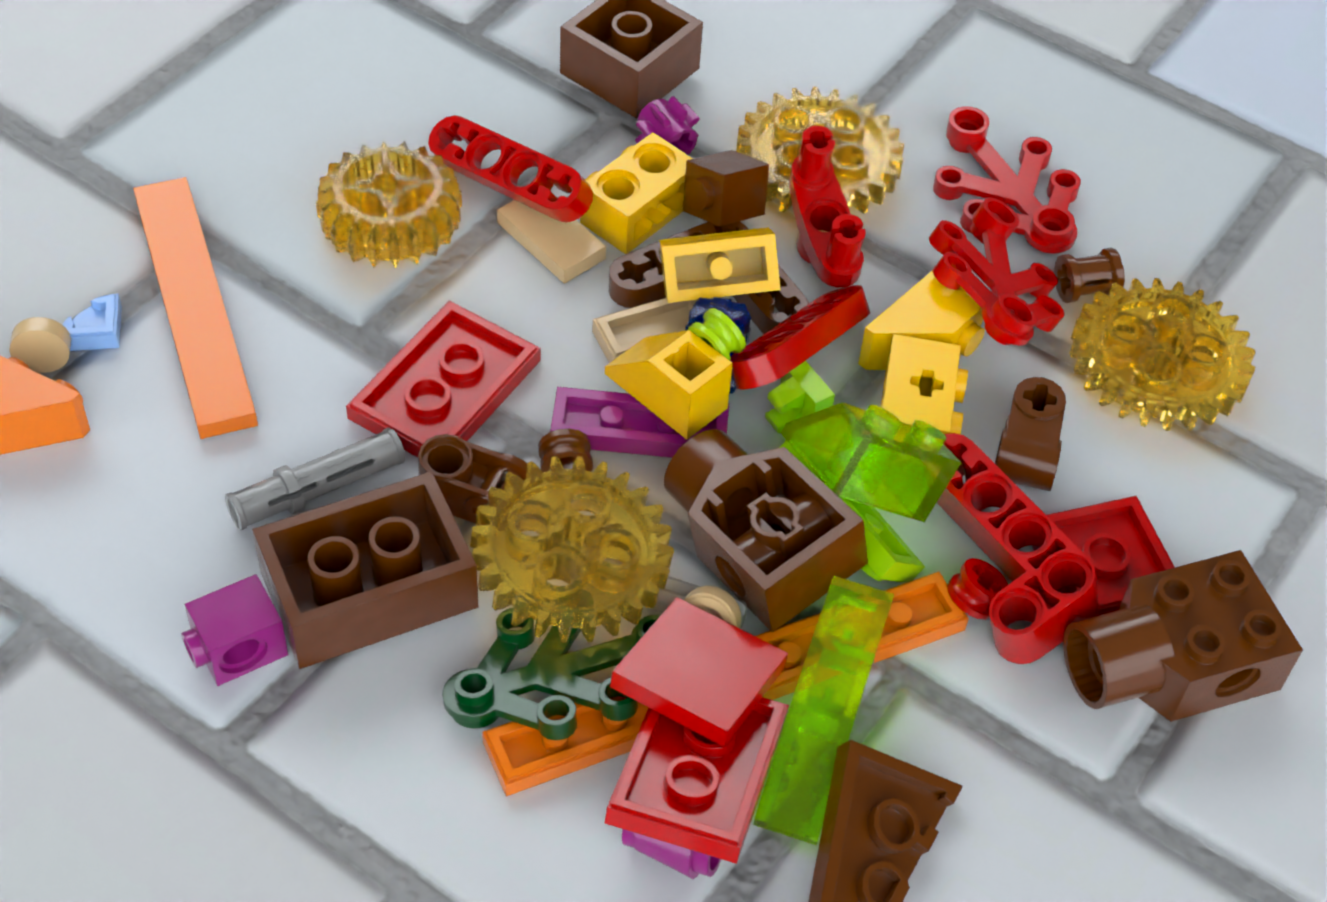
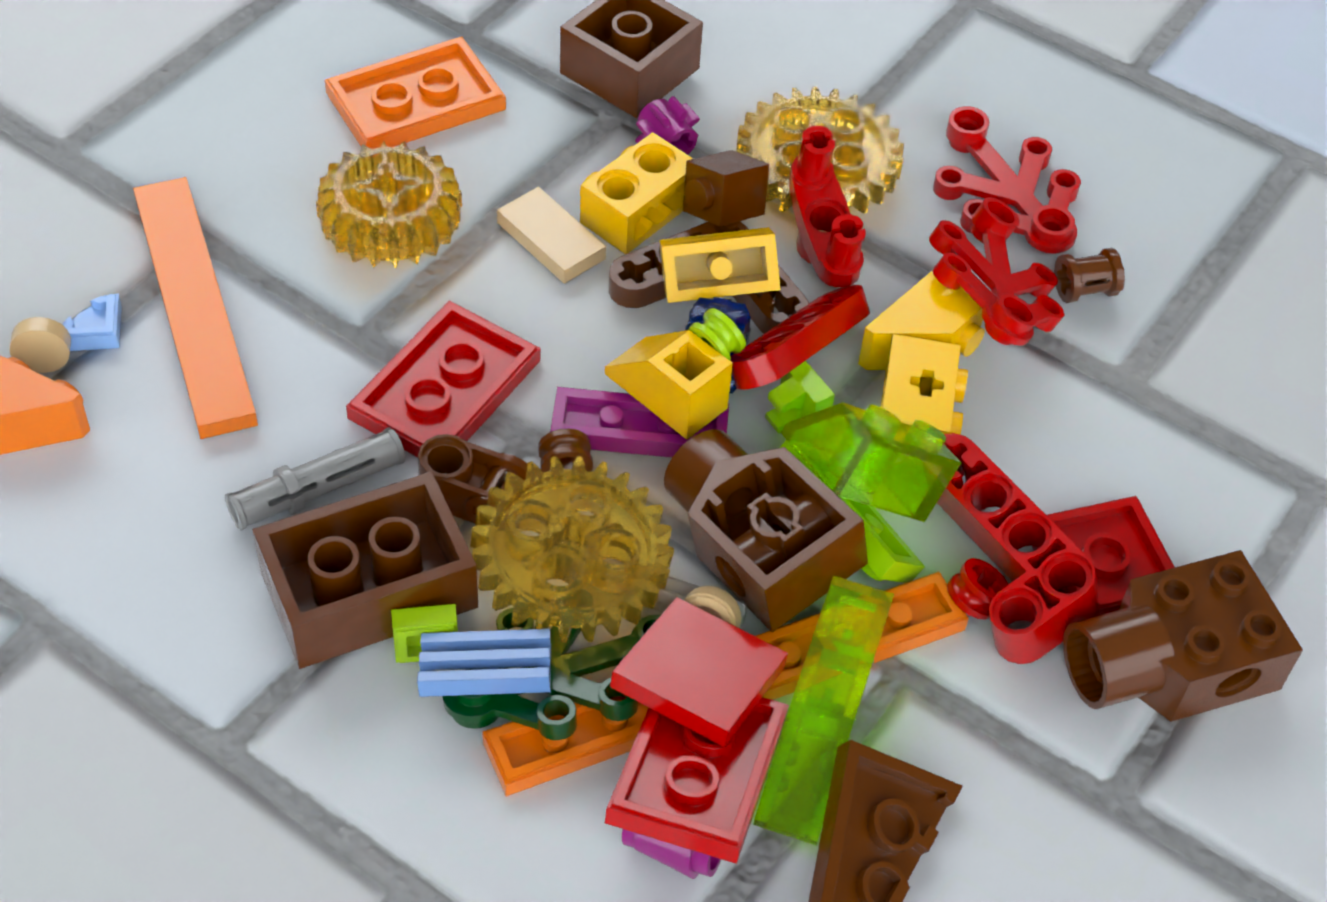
(234, 630): magenta brick -> none
(411, 622): none -> lime tile
(415, 94): none -> orange tile
(485, 654): none -> medium blue tile
(511, 164): red beam -> none
(627, 327): tan tile -> none
(1031, 434): reddish brown piece -> none
(1162, 354): clear yellow gear -> none

